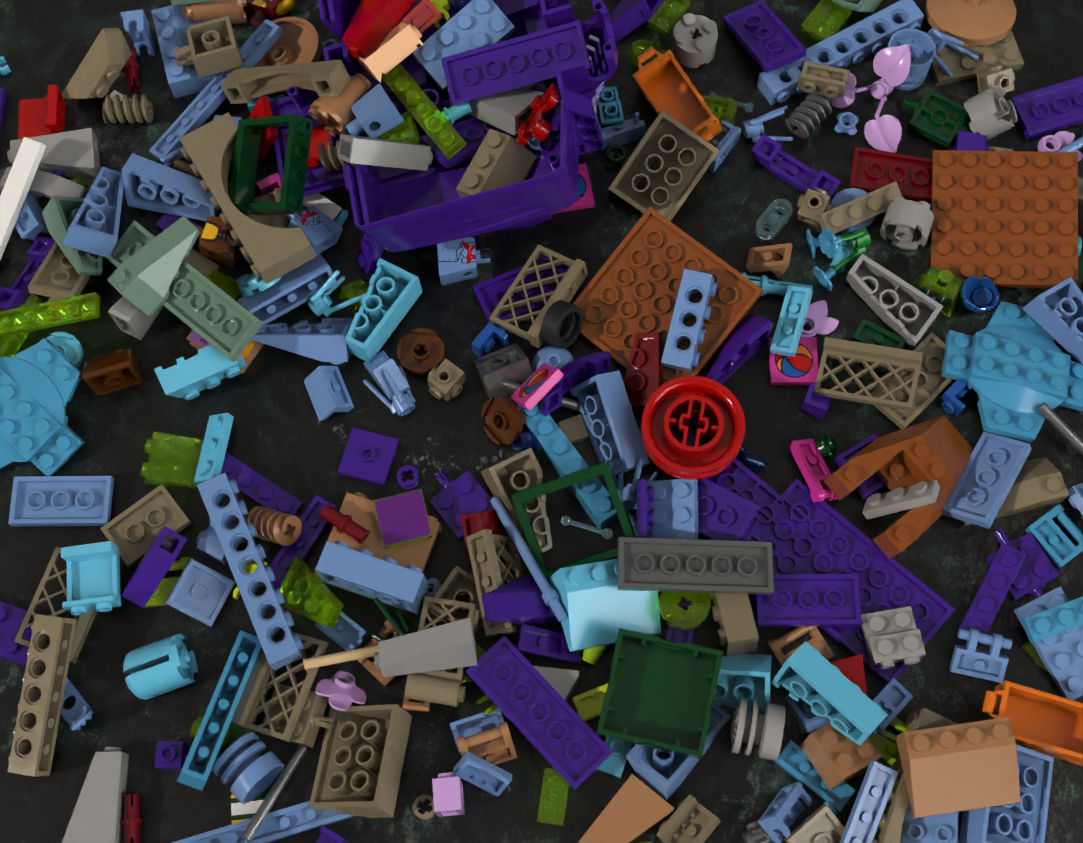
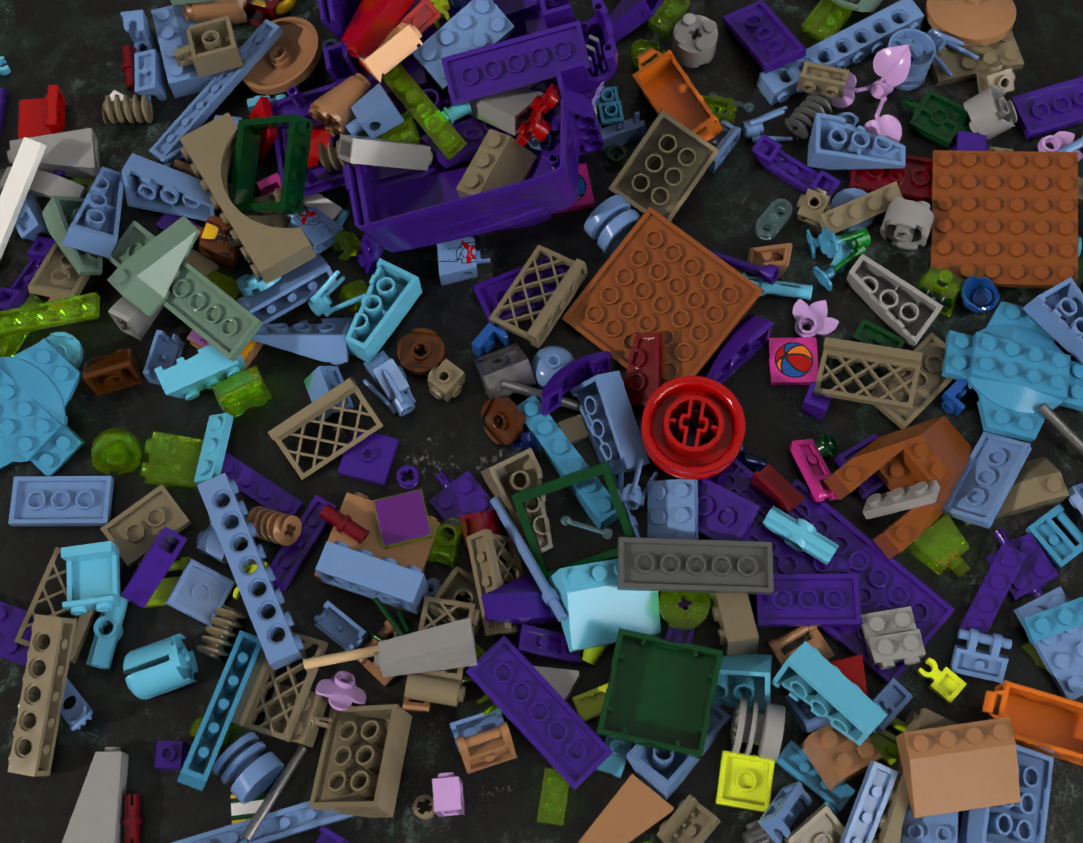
(99, 66): dark tan wedge -> none
(103, 645): none -> medium azure piece
(116, 451): none -> clear neon green cylinder
(150, 74): none -> medium blue hinge
(162, 353): none -> medium blue hinge
(220, 633): none -> dark tan piece
(241, 392): none -> clear neon green slope
(309, 595): clear neon green wing -> none
(315, 409): none -> dark tan fence
(324, 77): dark tan arch -> none
(349, 244): none -> clear neon green tile
(446, 547): none -> clear neon green piece
(482, 774): medium blue plate -> none
(536, 386): dark pink tile -> none
(552, 322): black tyre -> none
(611, 222): none -> medium blue wheel
(645, 517): dark purple plate -> none
(691, 283): medium blue brick -> none
(745, 781): none -> neon yellow plate
(766, 272): none -> dark purple piece
(776, 489): none -> dark red panel
(791, 321): medium azure plate -> none
(800, 535): none -> medium azure piece
(843, 146): none -> medium blue wedge
(941, 547): none -> clear neon green torso
(944, 683): none -> neon yellow plate

